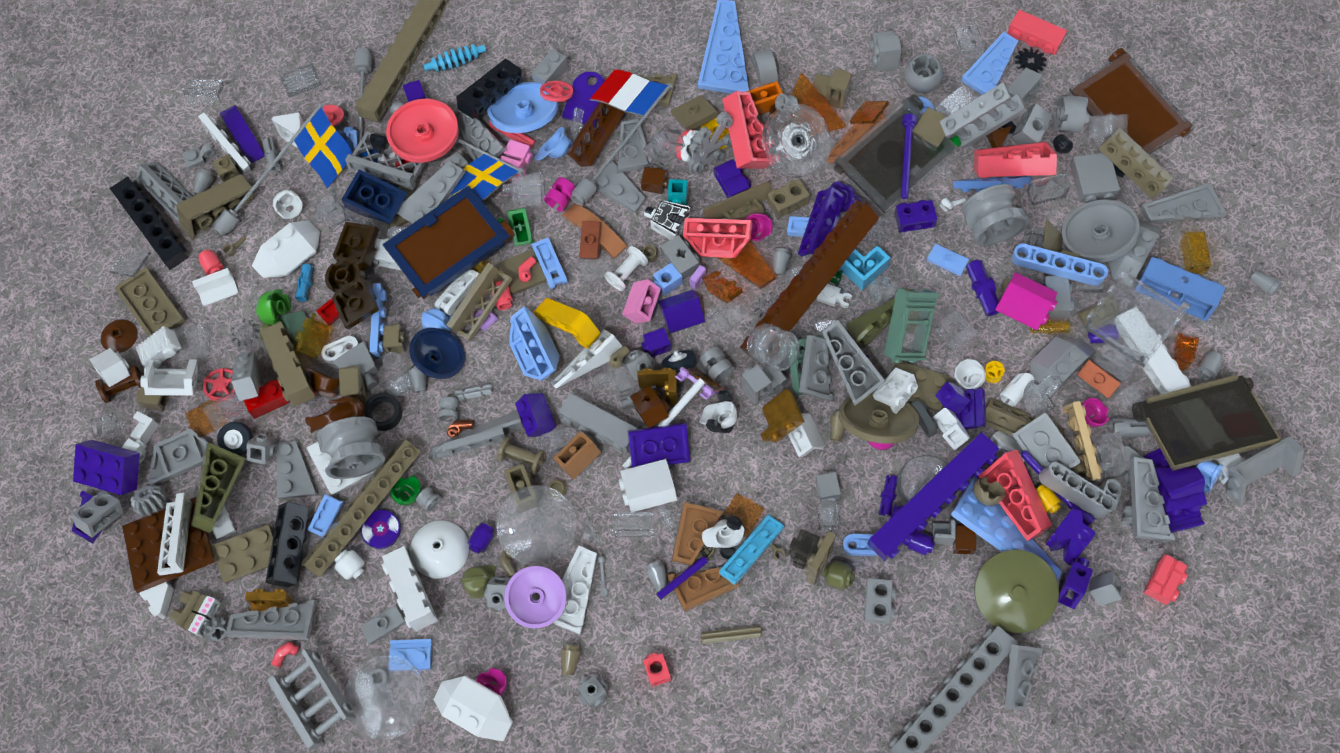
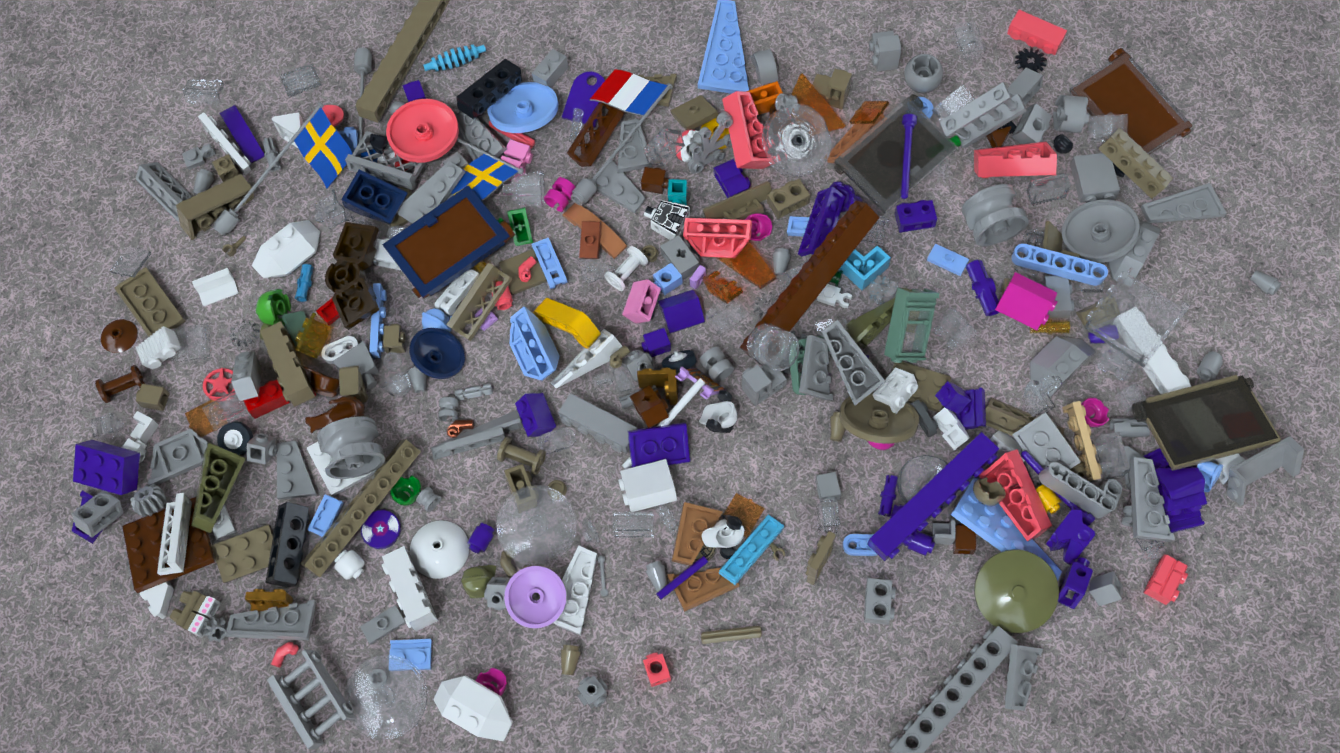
(110, 366): white brick -> none
(142, 214): black brick -> none
(170, 380): white panel -> none
(210, 262): coral brick -> none
(283, 200): white hair -> none
(379, 398): black tyre -> none
(556, 91): coral wheel -> none
(556, 146): light blue piece -> none
(577, 455): medium nougat brick -> none
(782, 416): pearl gold bracket -> none
(802, 548): clear smoke brick -> none
(806, 436): white panel -> none
(839, 575): olive head -> none
(930, 128): dark tan piece -> none
(946, 202): white hand -> none
(968, 184): medium blue plate -> none
(971, 369): white hair -> none
(990, 66): light blue wing -> none
(995, 368): yellow wheel -> none
(1015, 388): white arm -> none
(1099, 378): plate -> none
(1185, 348): clear orange piece -> none
(1193, 289): medium blue brick -> none
(1195, 252): clear yellow brick -> none

